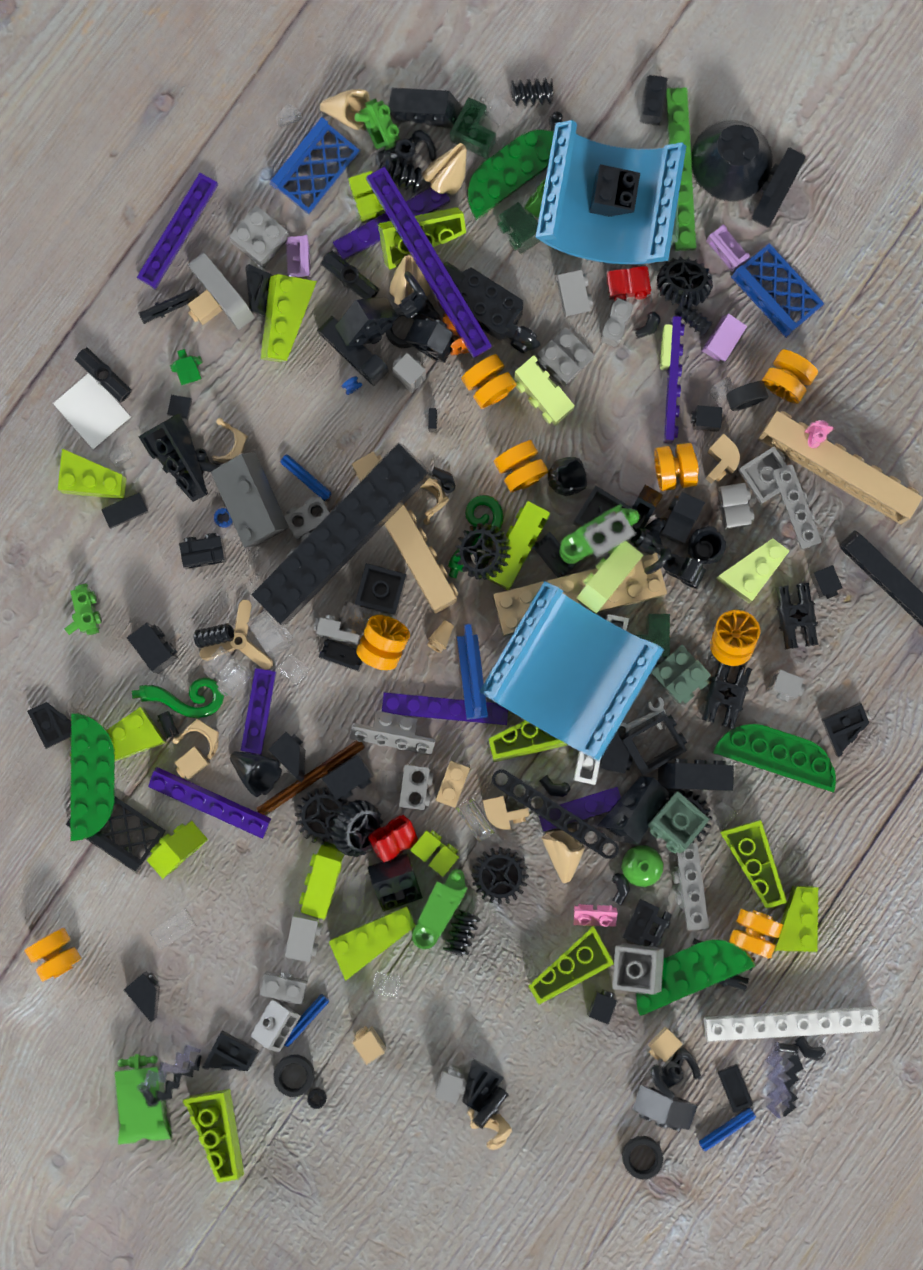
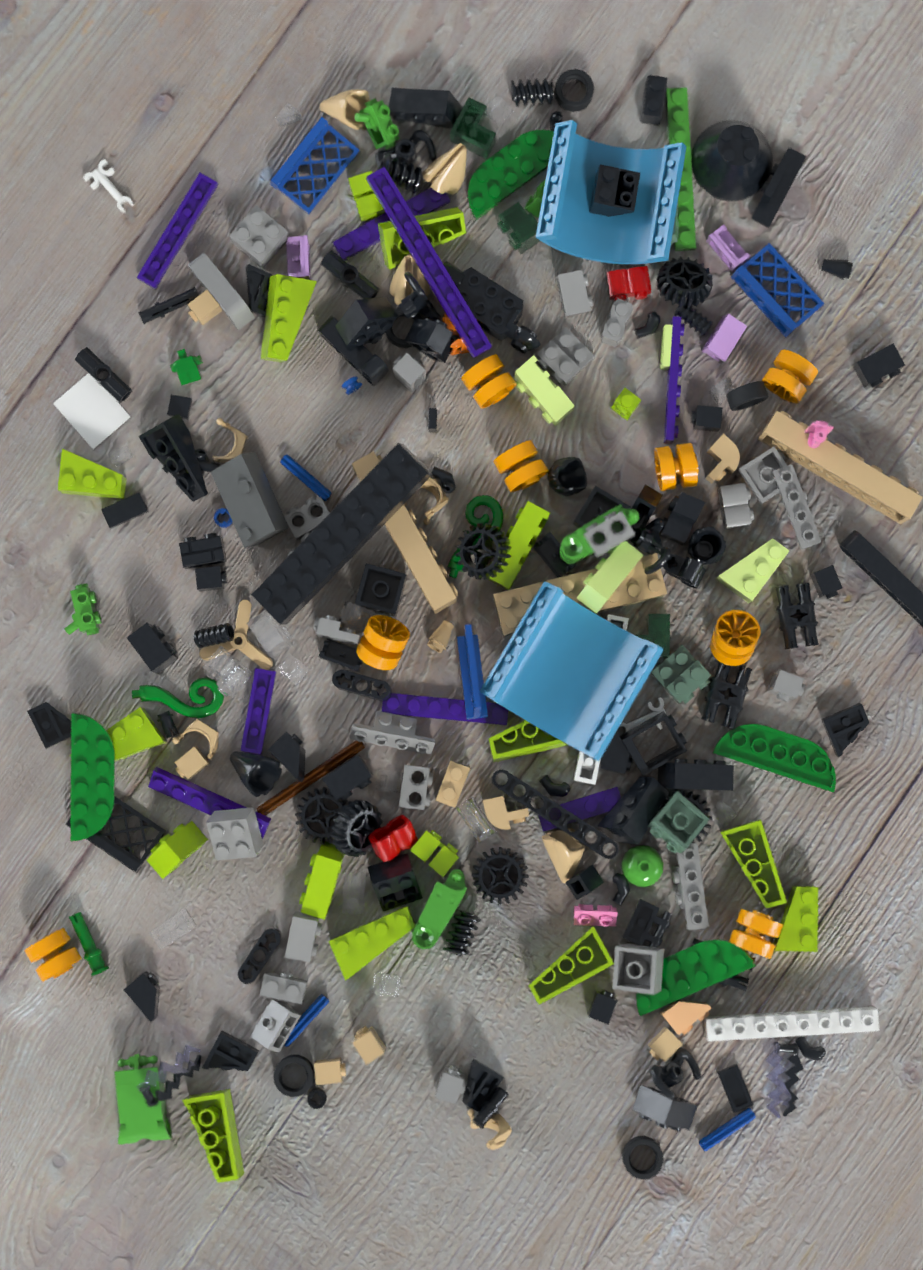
(92, 953): none -> green pin
(100, 176): none -> white bar
(210, 578): none -> black brick
(235, 833): none -> light grey brick
(246, 966): none -> black beam
(329, 1071): none -> tan brick
(374, 694): none -> black beam
(579, 75): none -> black tyre
(584, 882): none -> black brick
(626, 404): none -> lime brick
(684, 1013): none -> light nougat slope
(838, 268): none -> black cone
(878, 366): none -> black brick

